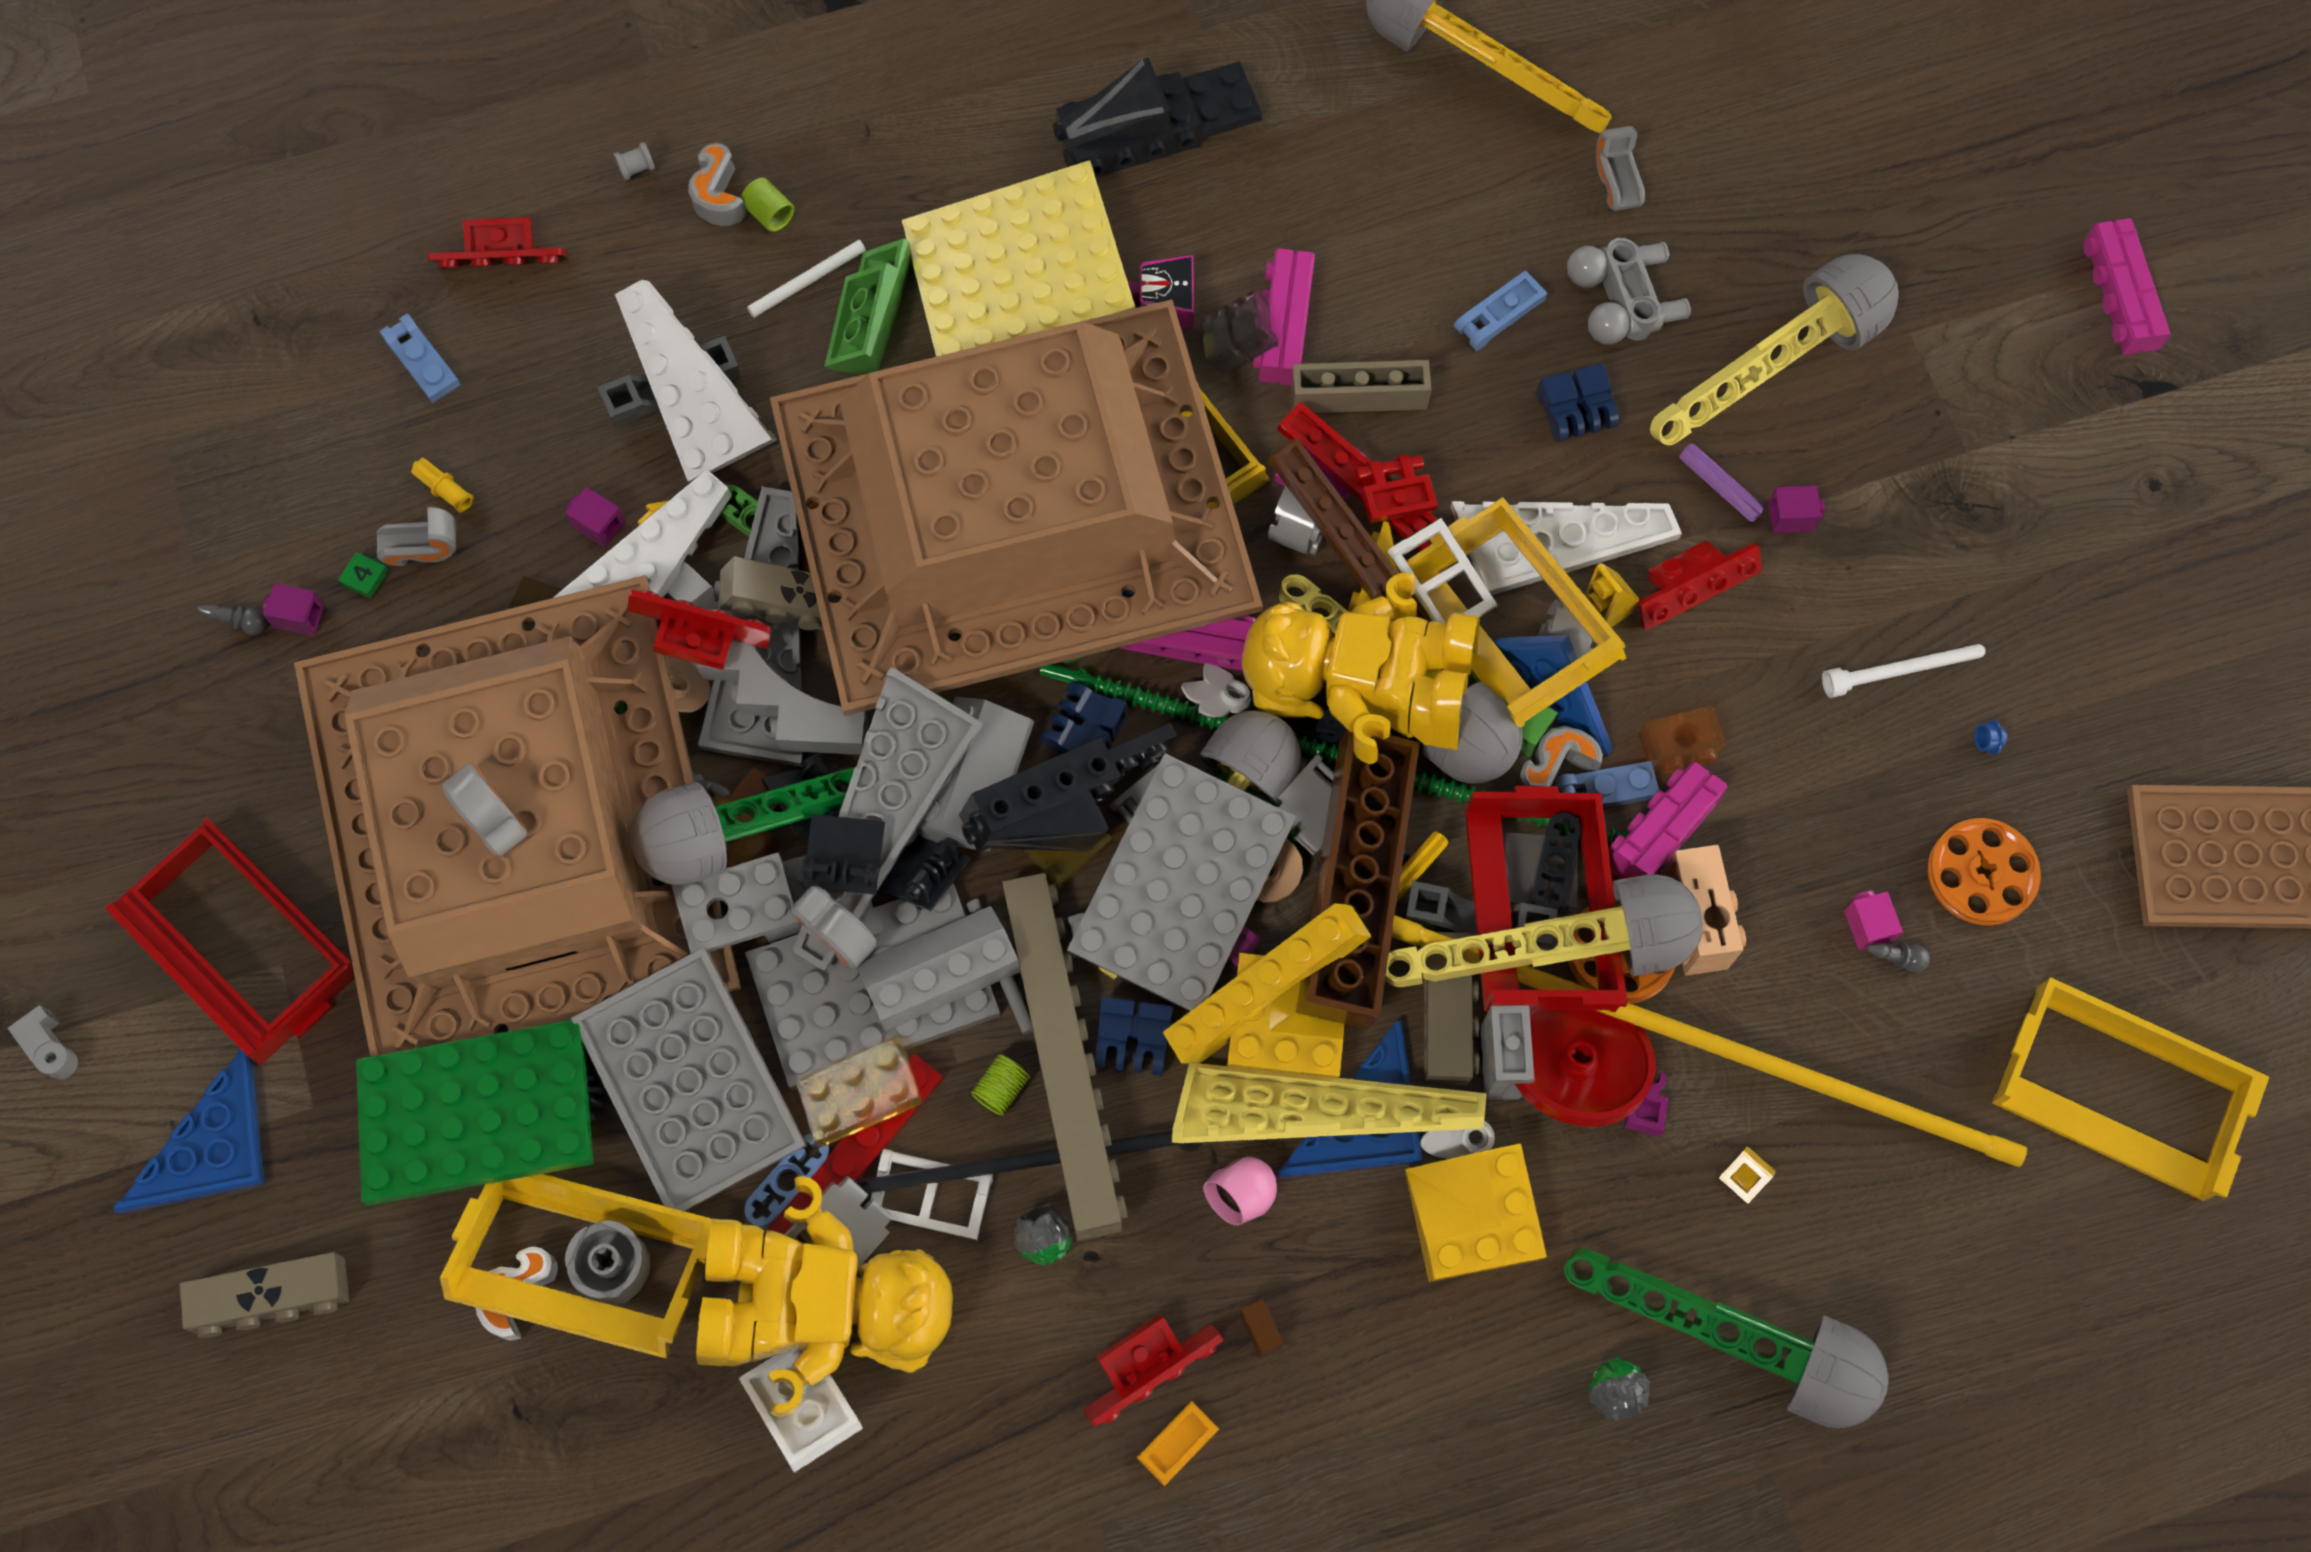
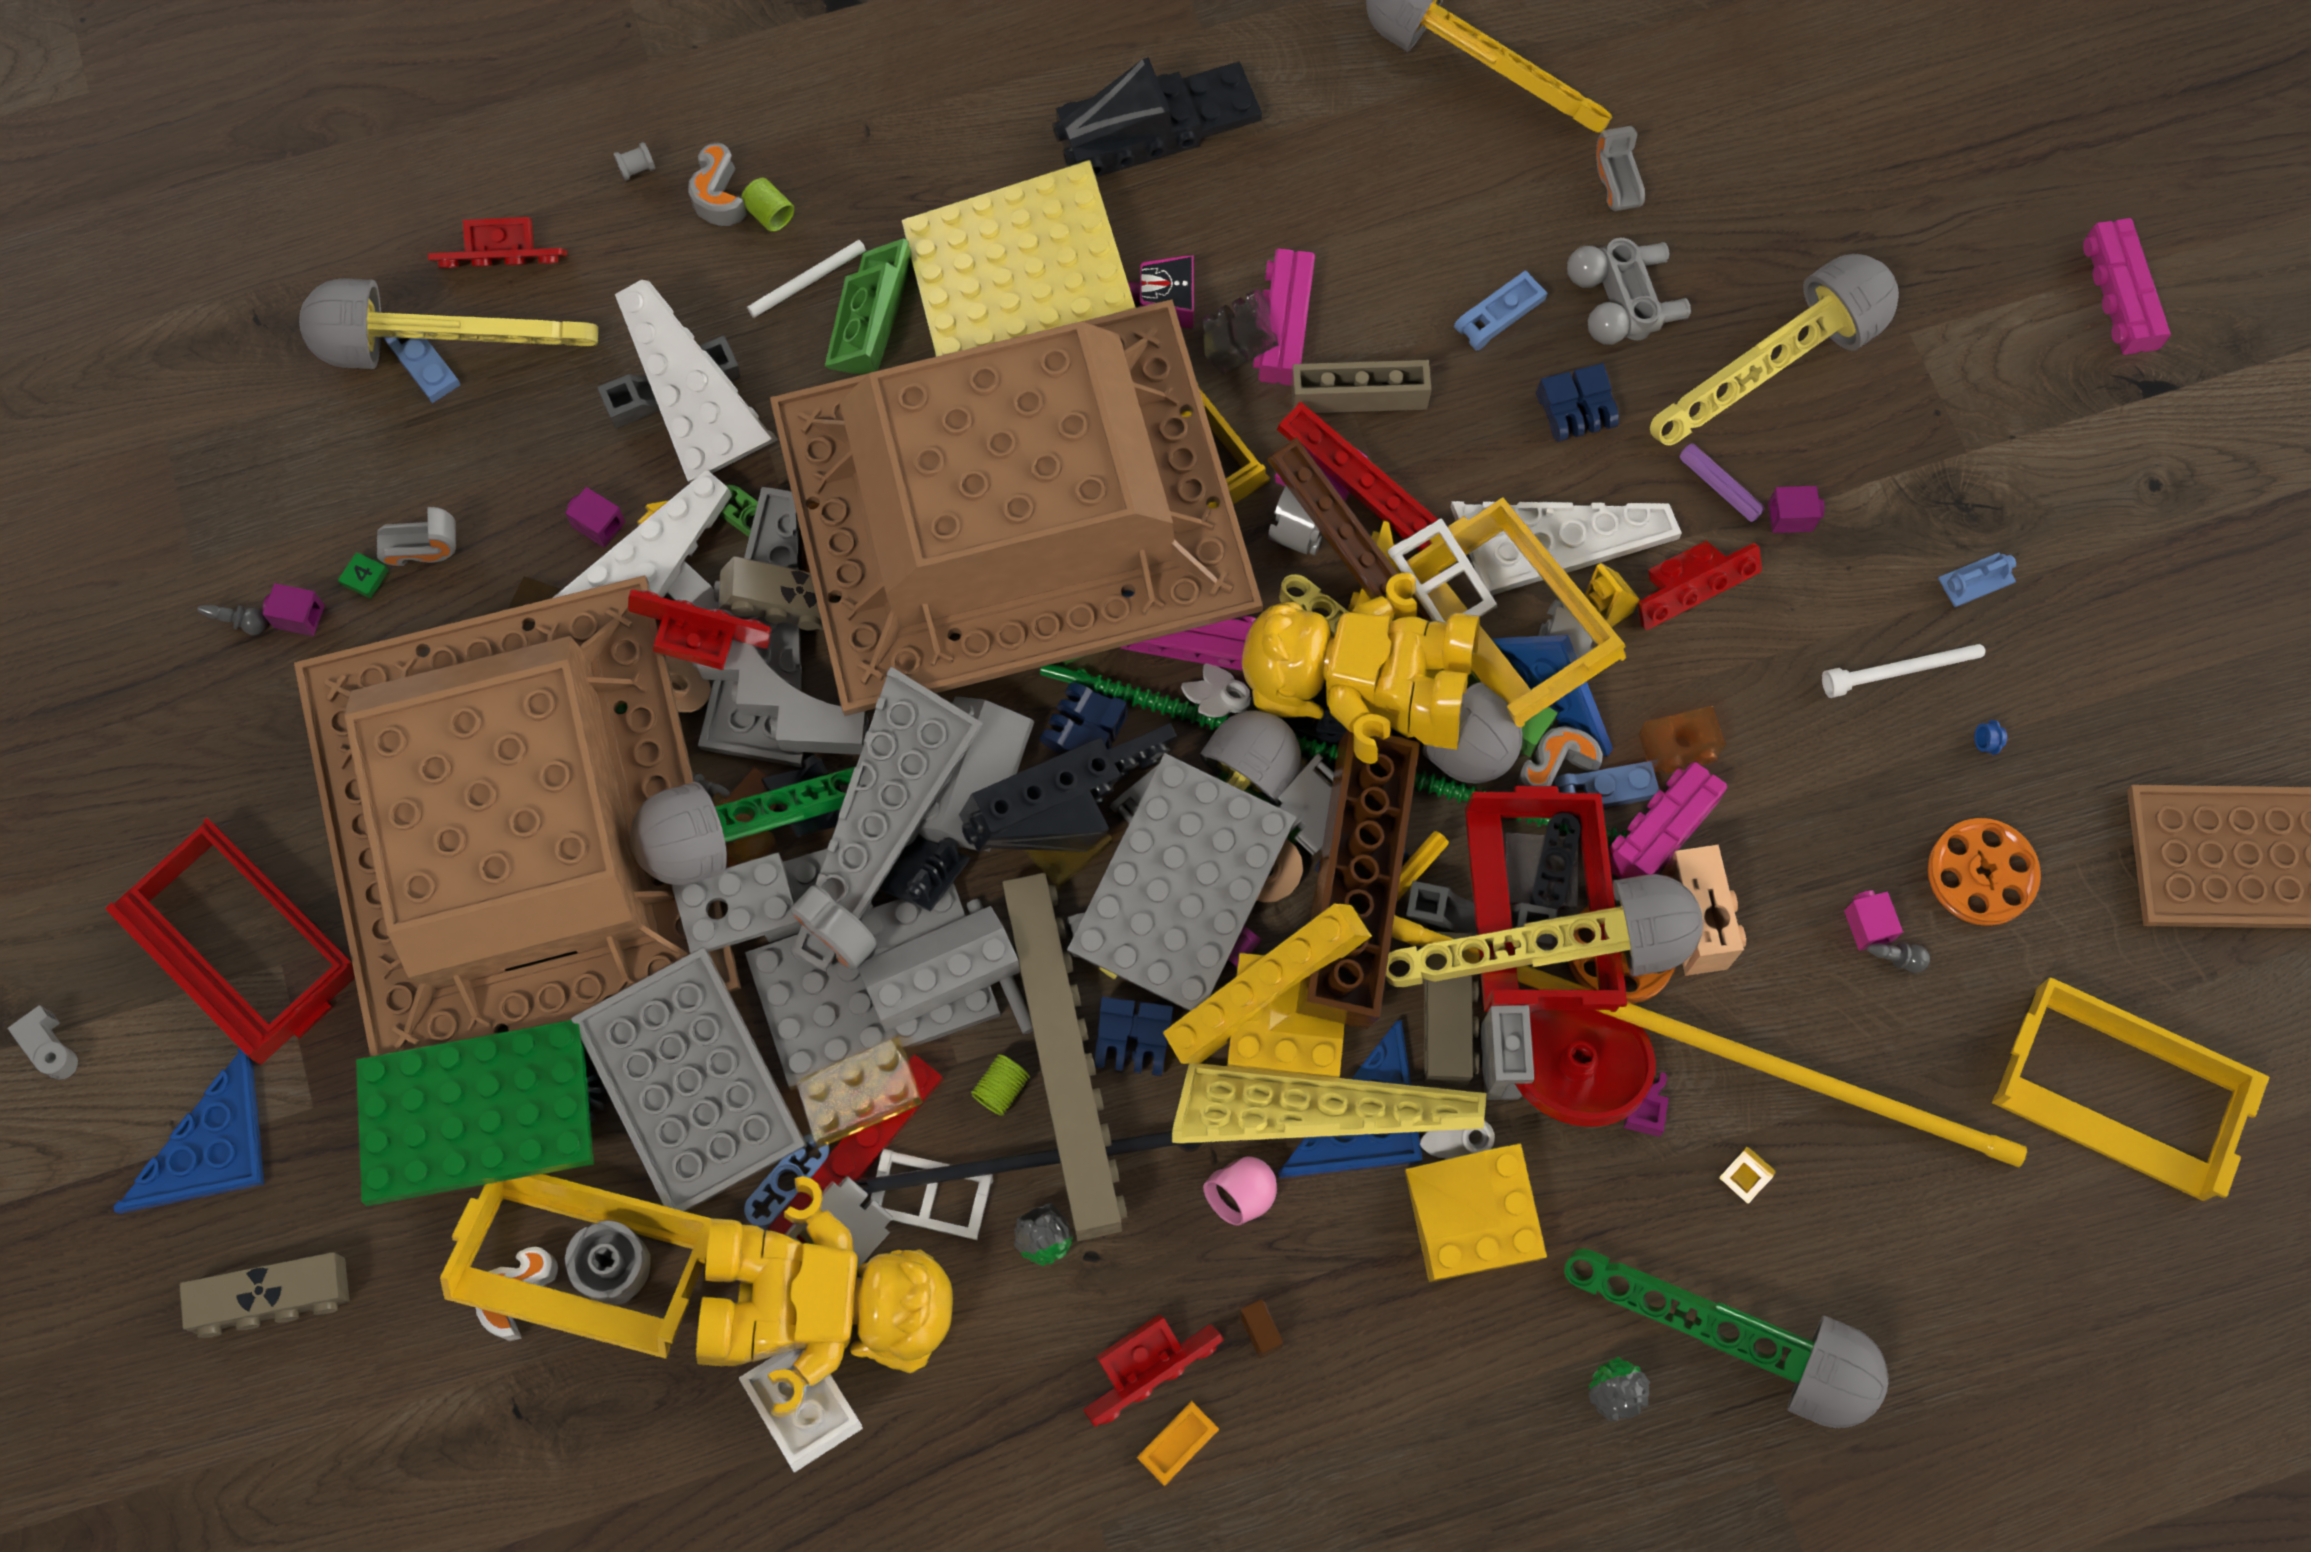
(345, 326): none -> piece
(442, 485): yellow axle -> none
(483, 809): light grey animal -> none
(843, 854): black hinge -> none
(1399, 497): red plate -> none
(1978, 578): none -> medium blue hinge

